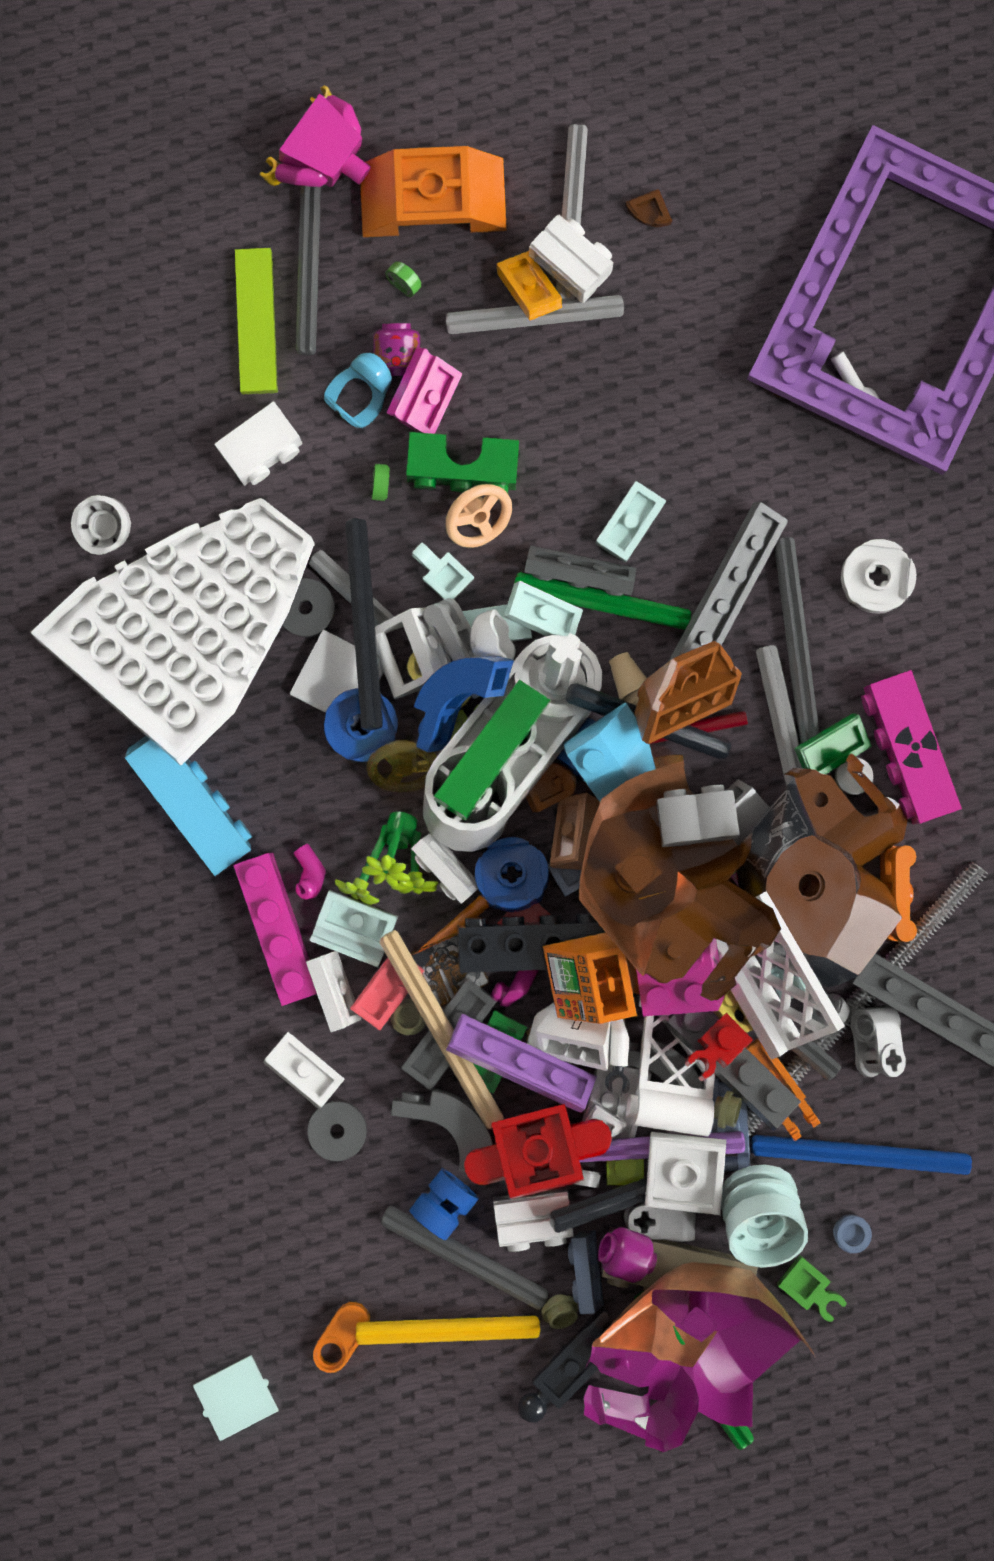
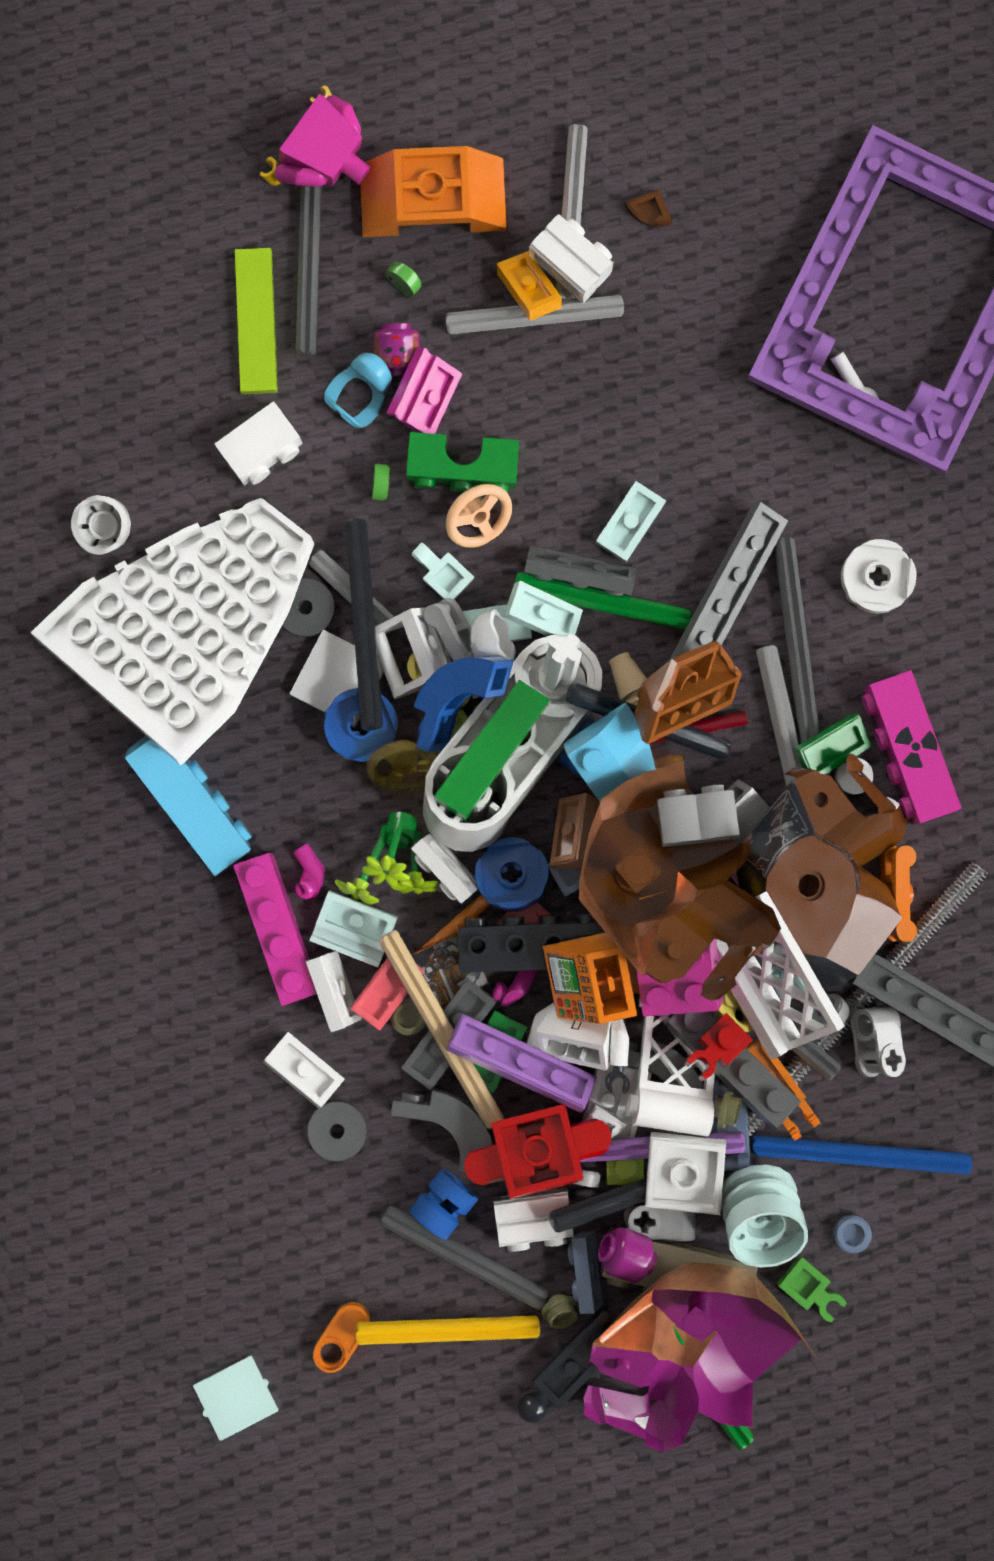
(552, 787): dark orange plate -> none

